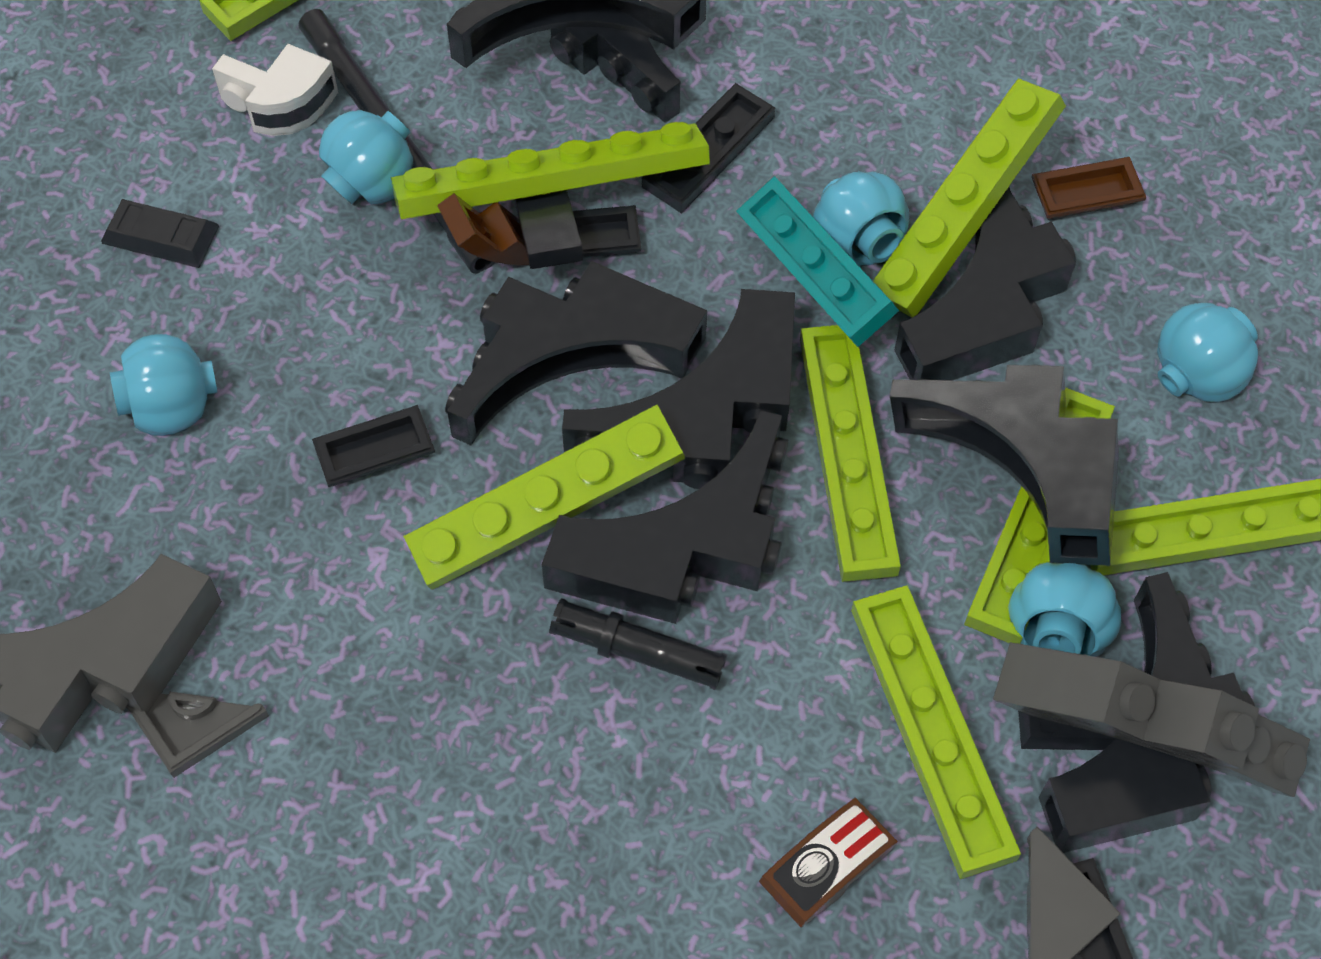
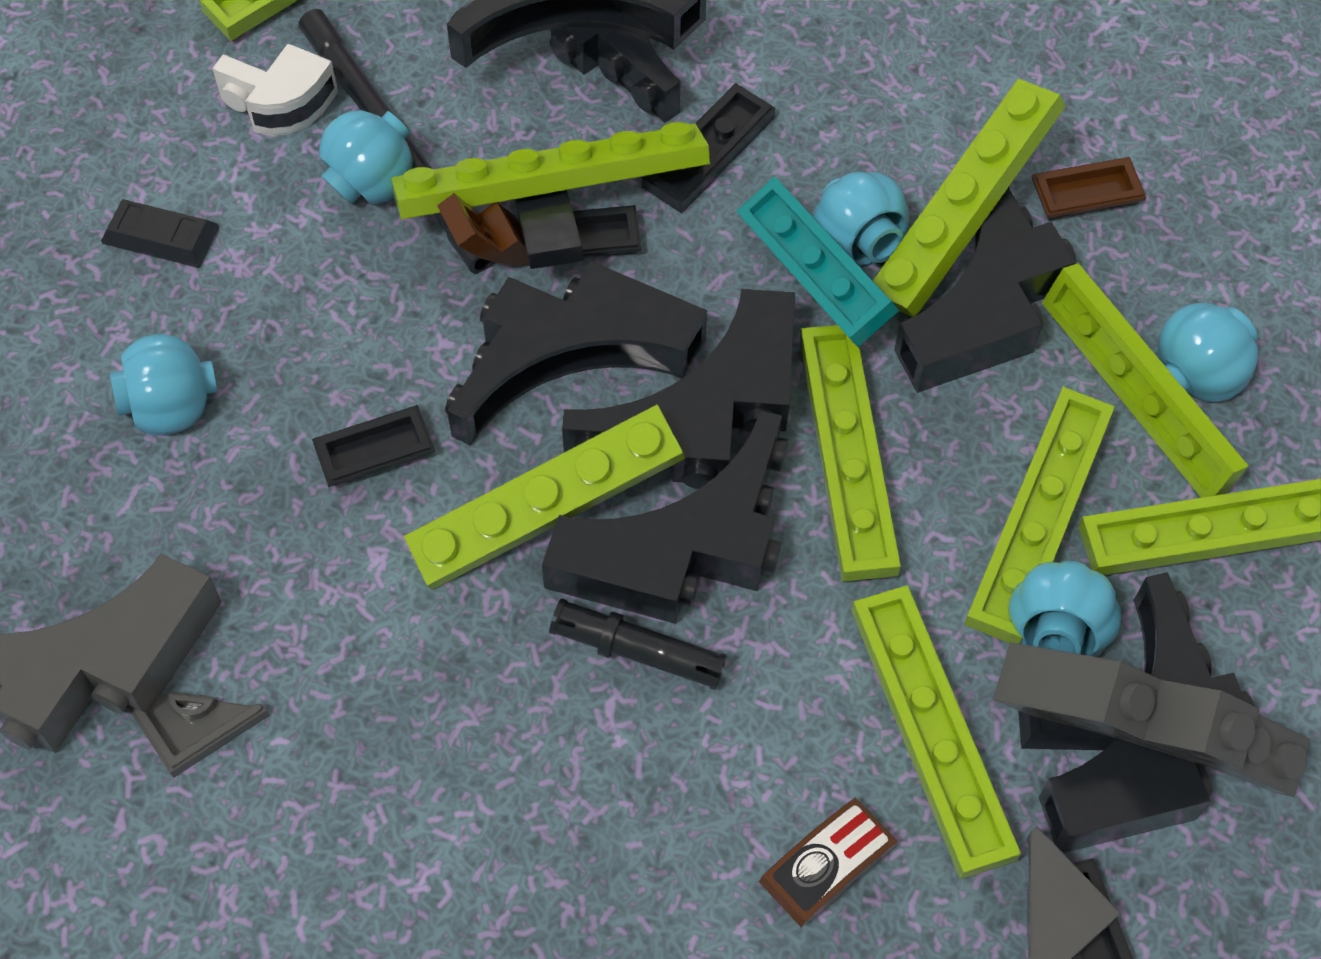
(1023, 428): black arch -> none
(1143, 383): none -> lime plate

